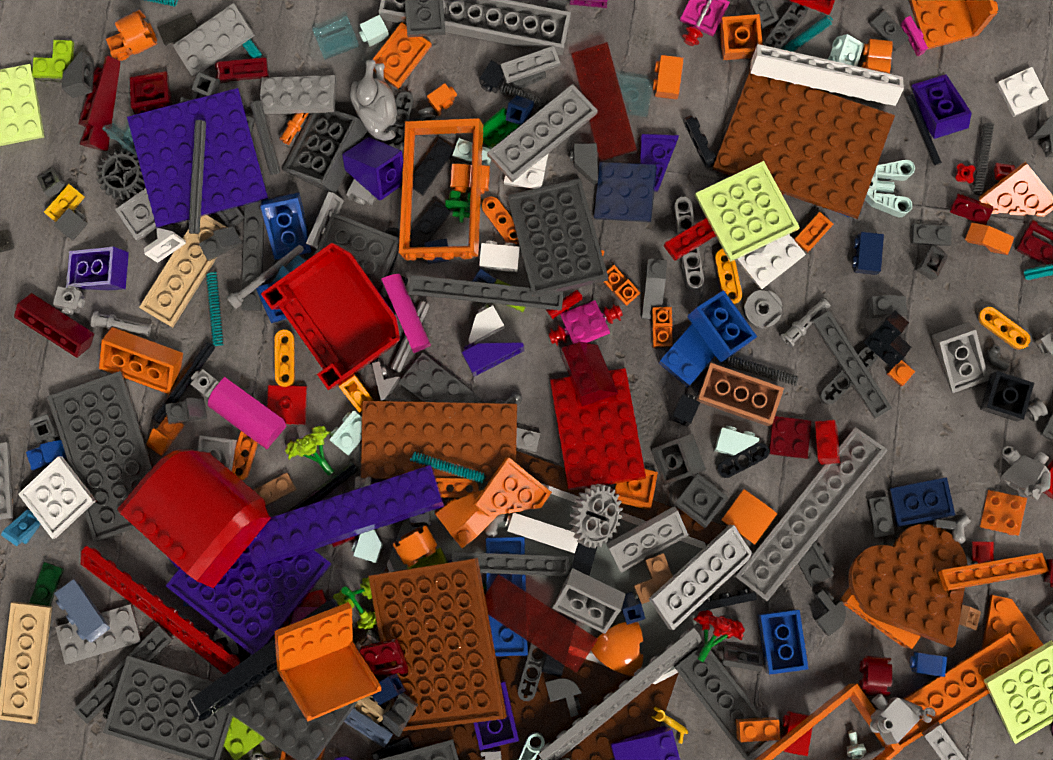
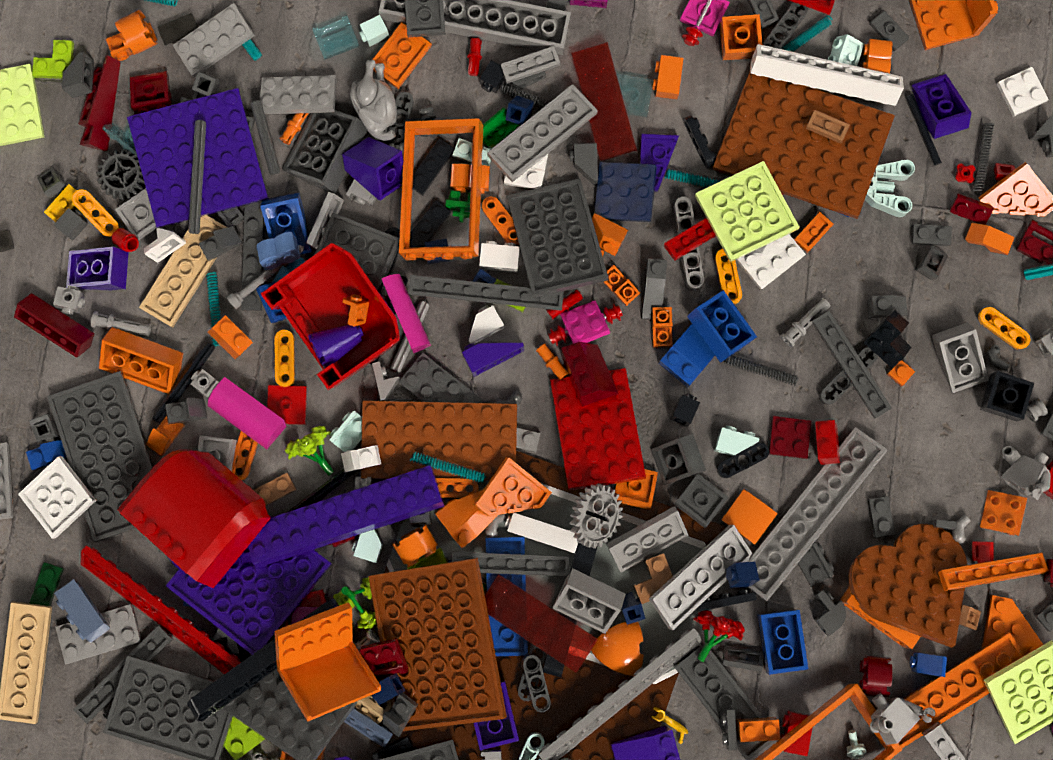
(21, 529): dark azure slope -> none
(89, 206): none -> light orange plate
(125, 240): none -> red brick
(230, 337): none -> orange brick
(242, 69): dark red plate -> none
(278, 251): none -> medium blue brick
(335, 343): none -> dark purple cone
(355, 391): light orange slope -> none
(358, 309): none -> orange bracket
(361, 458): none -> white slope
(441, 98): orange brick -> none
(474, 56): none -> red axle
(541, 690): none -> dark grey beam
(552, 361): none -> orange pin
(564, 688): dark grey brick -> none
(608, 234): none -> orange slope
(701, 180): none -> teal piece
(729, 736): none -> dark grey plate
(740, 394): nougat brick -> none
(742, 574): none -> dark blue brick
(764, 298): light grey plate -> none
(828, 126): none -> medium nougat plate
(868, 253): dark blue brick -> none
(915, 36): dark pink plate -> none
(922, 501): dark blue plate -> none

